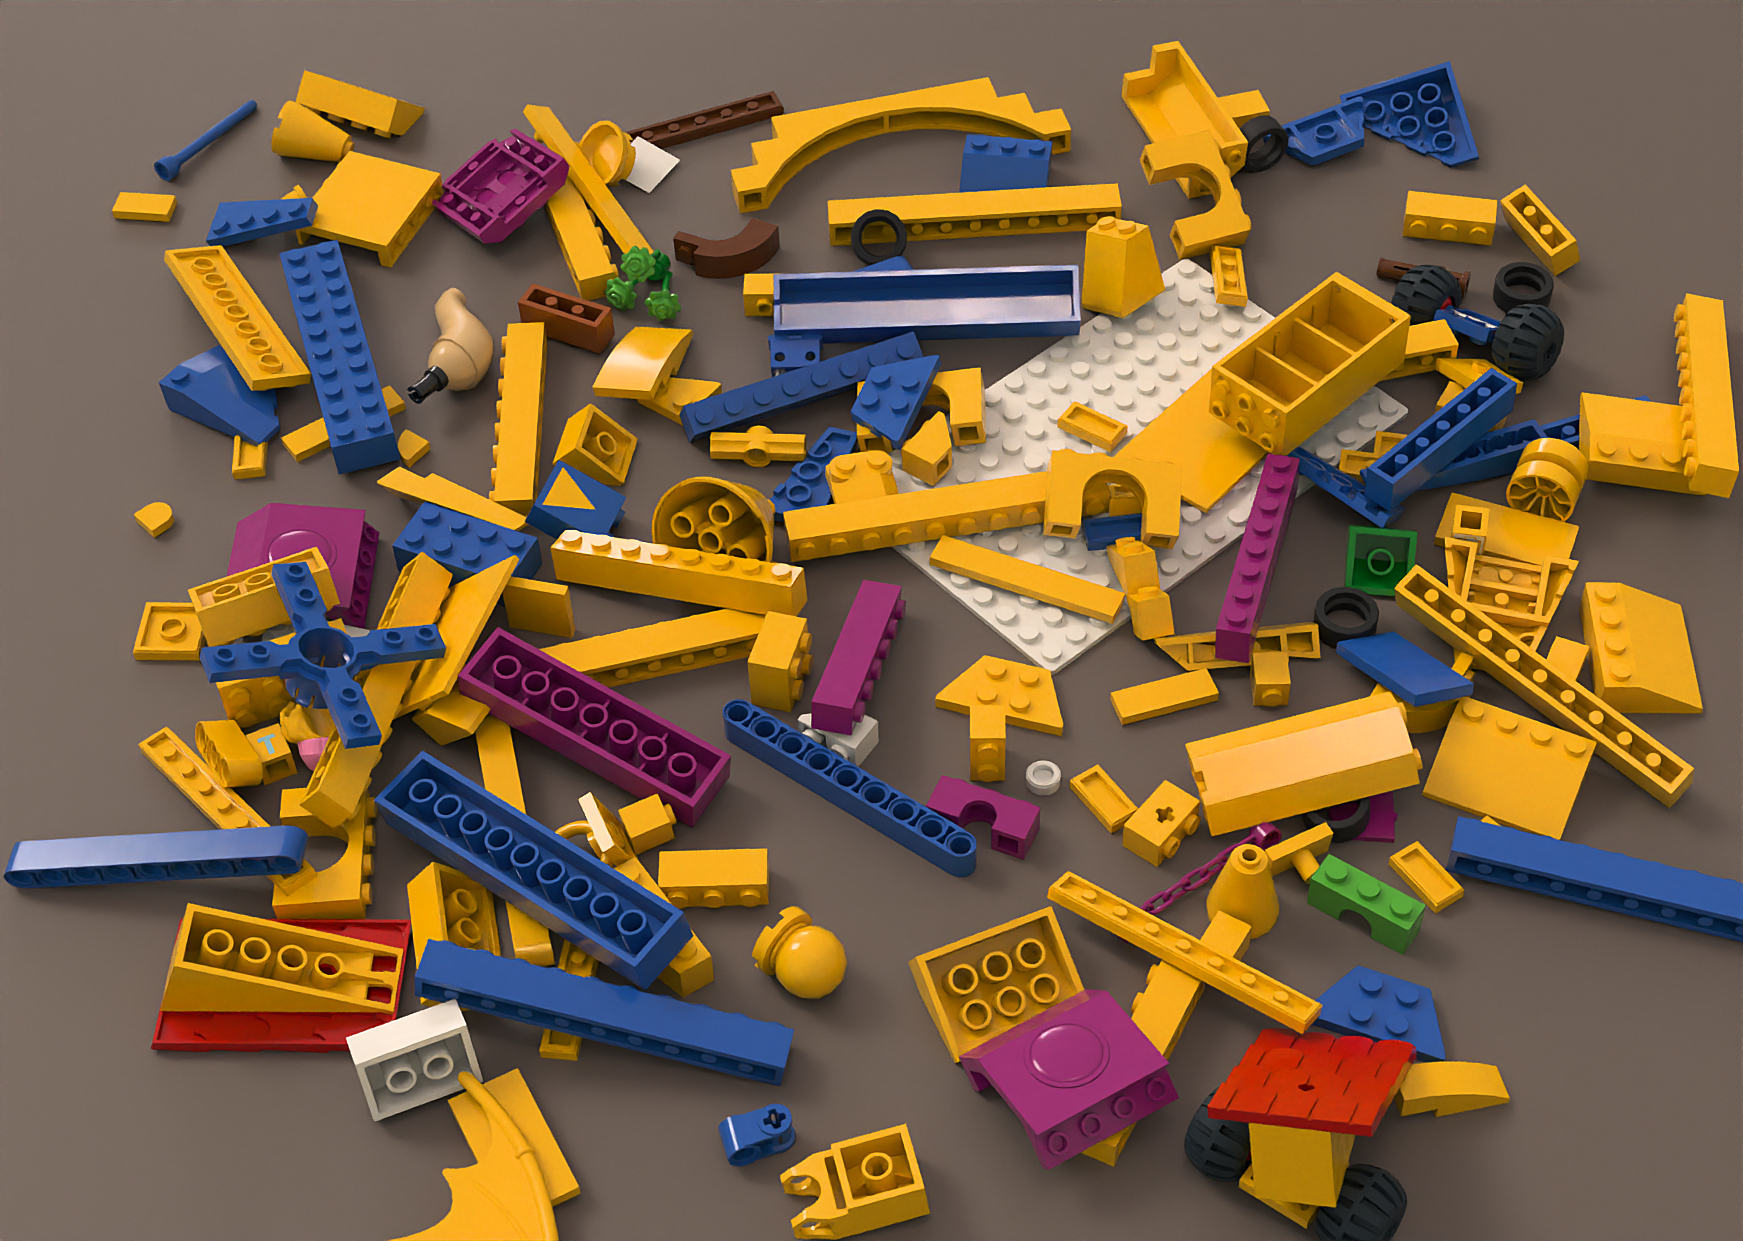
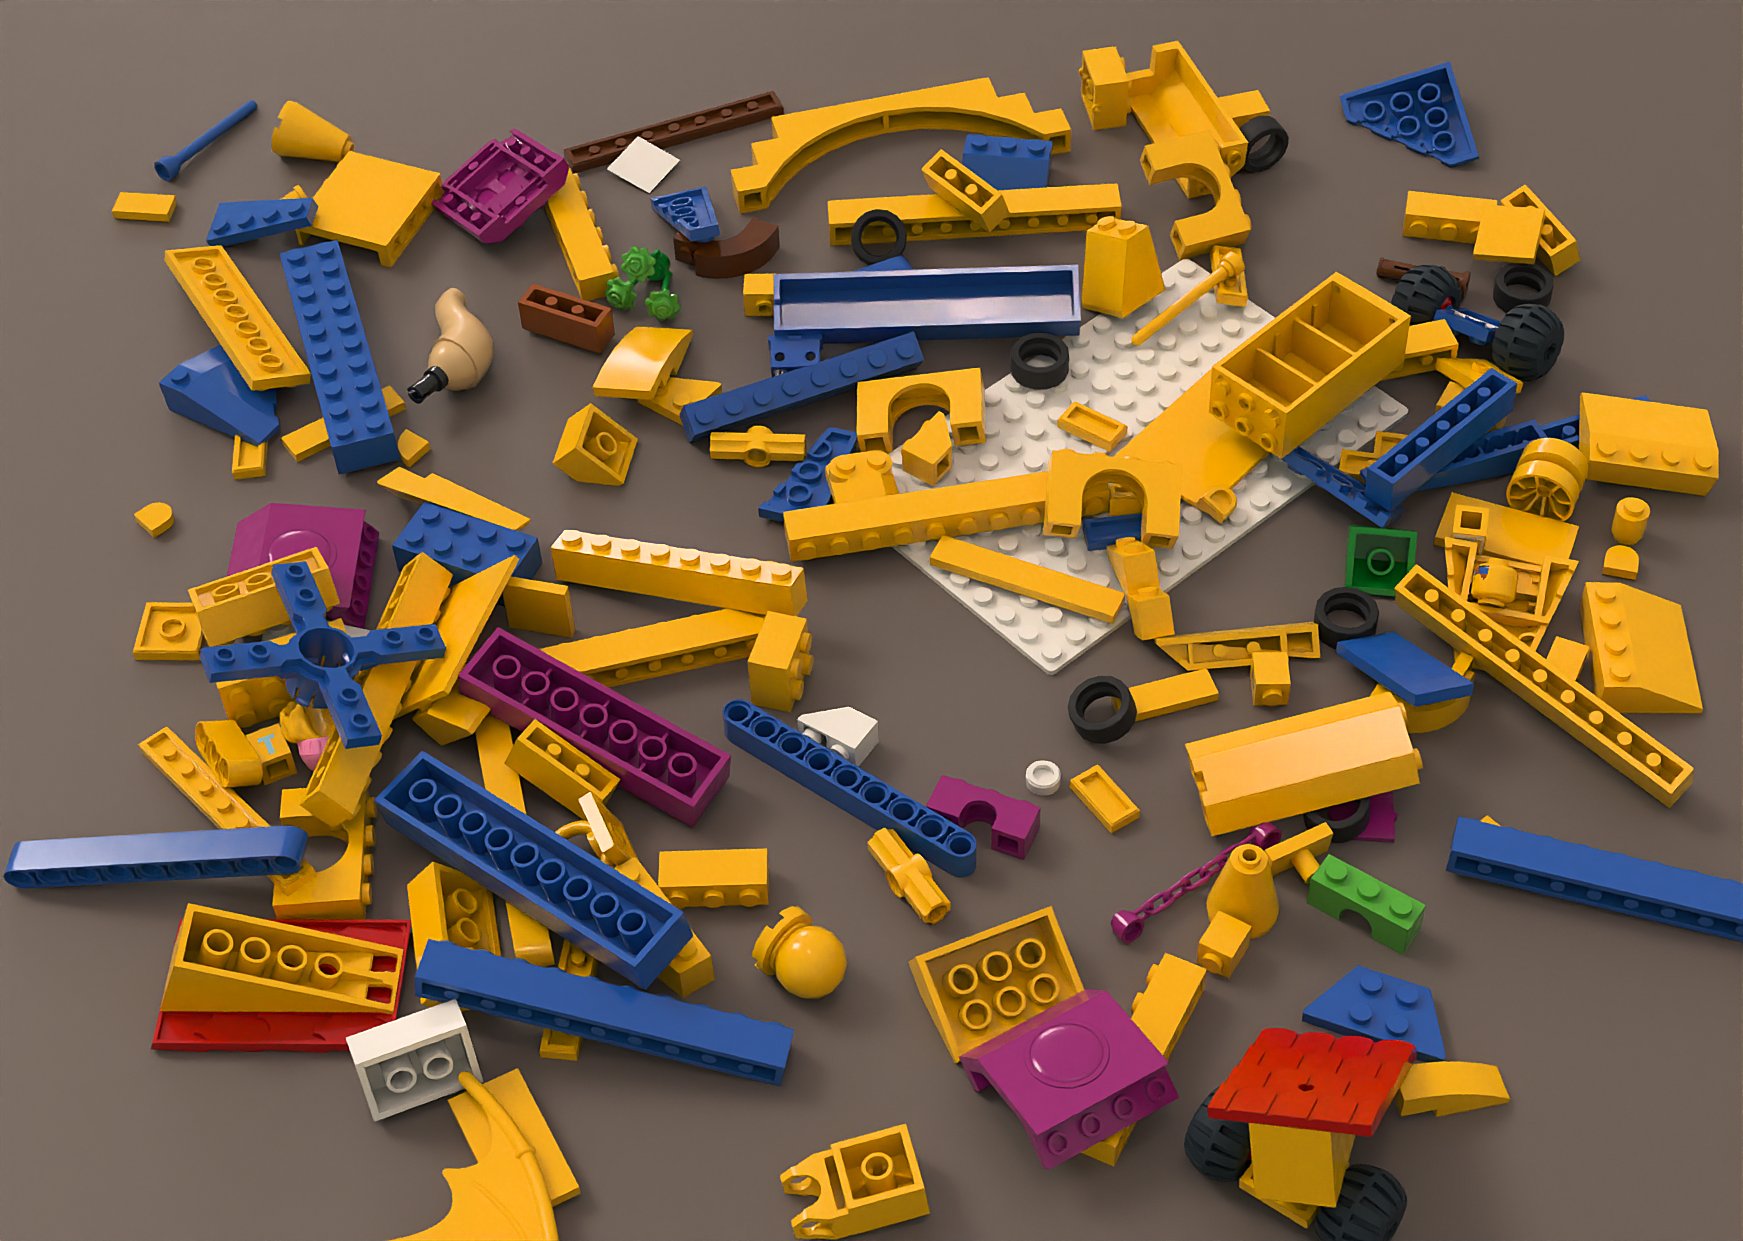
(357, 104): yellow slope -> none
(520, 417): yellow brick -> none
(559, 768): none -> yellow brick
(575, 503): blue brick -> none
(586, 179): yellow tile -> none
(607, 151): yellow piece -> none
(648, 823): yellow brick -> none
(689, 213): none -> blue wing
(715, 519): yellow cone -> none
(754, 1134): blue piece -> none
(857, 658): magenta brick -> none
(894, 397): blue wing -> none
(909, 876): none -> yellow piece
(965, 191): none -> yellow brick
(987, 743): yellow brick -> none
(1022, 688): yellow wing -> none
(1039, 377): none -> black tyre
(1105, 87): none -> yellow brick
(1107, 730): none -> black tyre
(1161, 823): yellow brick -> none
(1185, 952): yellow tile -> none
(1218, 502): none -> yellow tile
(1228, 267): none -> yellow piece
(1257, 559): magenta brick -> none
(1326, 133): blue wing -> none
(1426, 877): yellow tile -> none
(1494, 583): none -> yellow head
(1509, 234): none -> yellow tile
(1509, 768): yellow slope -> none
(1621, 562): none -> yellow tile
(1630, 520): none -> yellow brick
(1706, 396): yellow brick -> none

